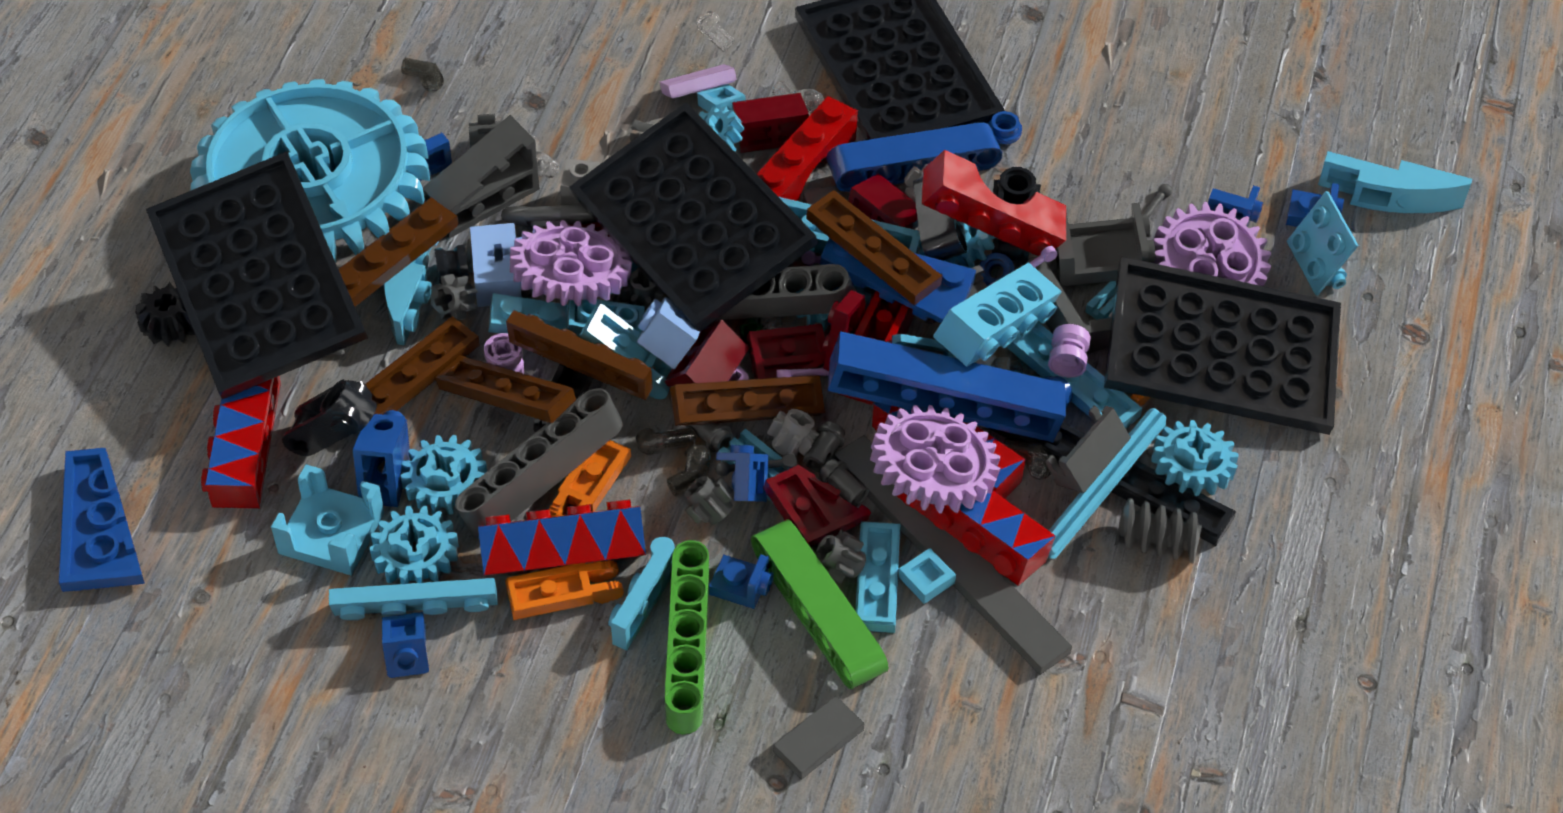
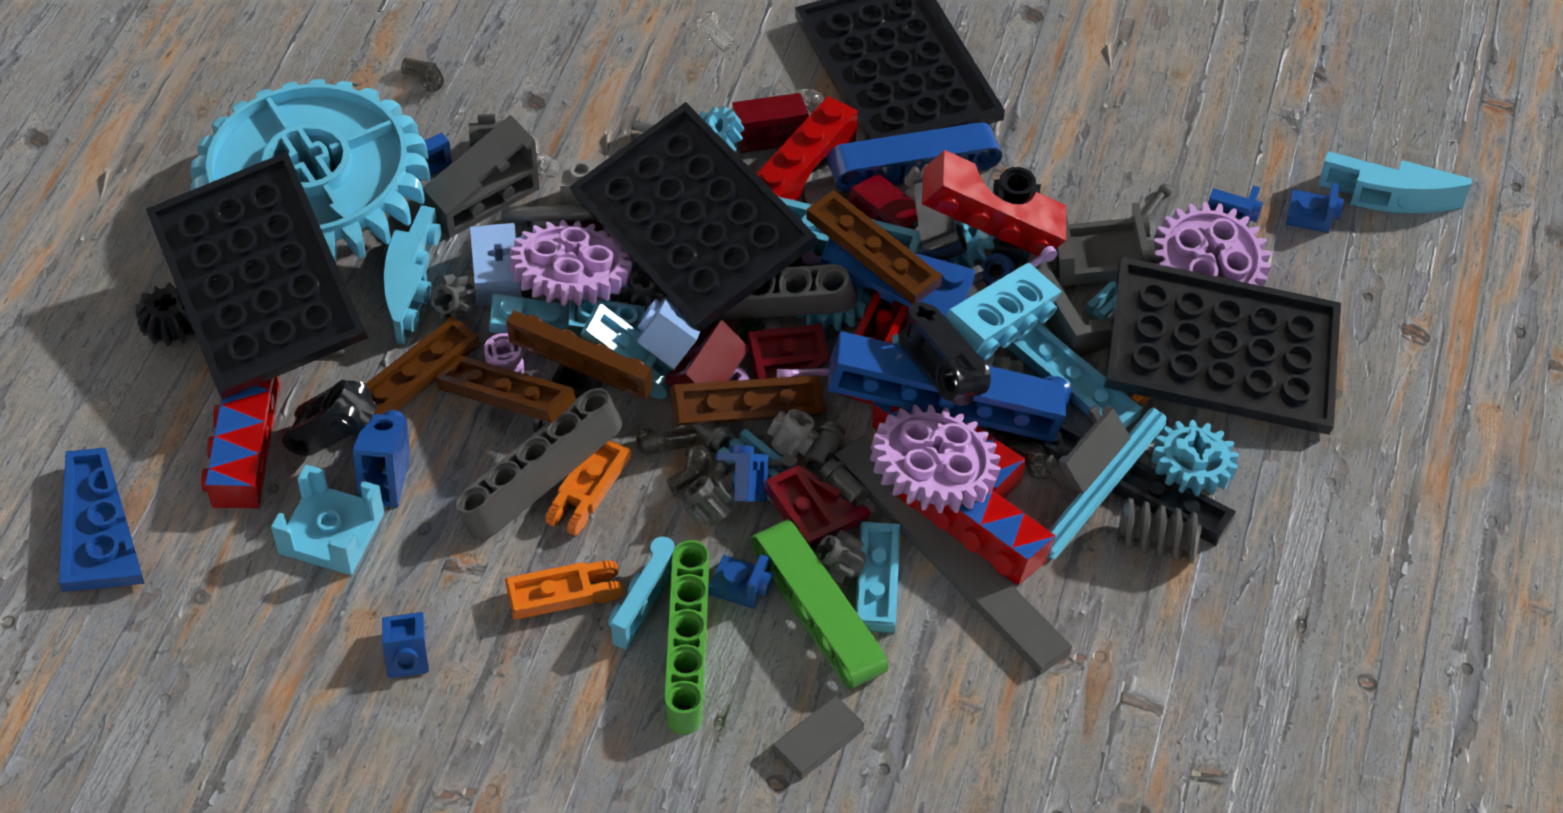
(394, 548): medium azure gear -> none
(396, 249): reddish brown plate -> none
(430, 597): medium azure plate -> none
(441, 472): medium azure gear -> none
(451, 262): black wheel -> none
(561, 539): brick -> none
(698, 81): lavender tile -> none
(719, 97): medium azure plate -> none
(844, 317): dark red wing -> none
(927, 575): medium azure plate -> none
(944, 355): none -> black piece
(1006, 127): blue plate -> none
(1069, 350): lavender wheel -> none
(1323, 245): medium azure hinge -> none

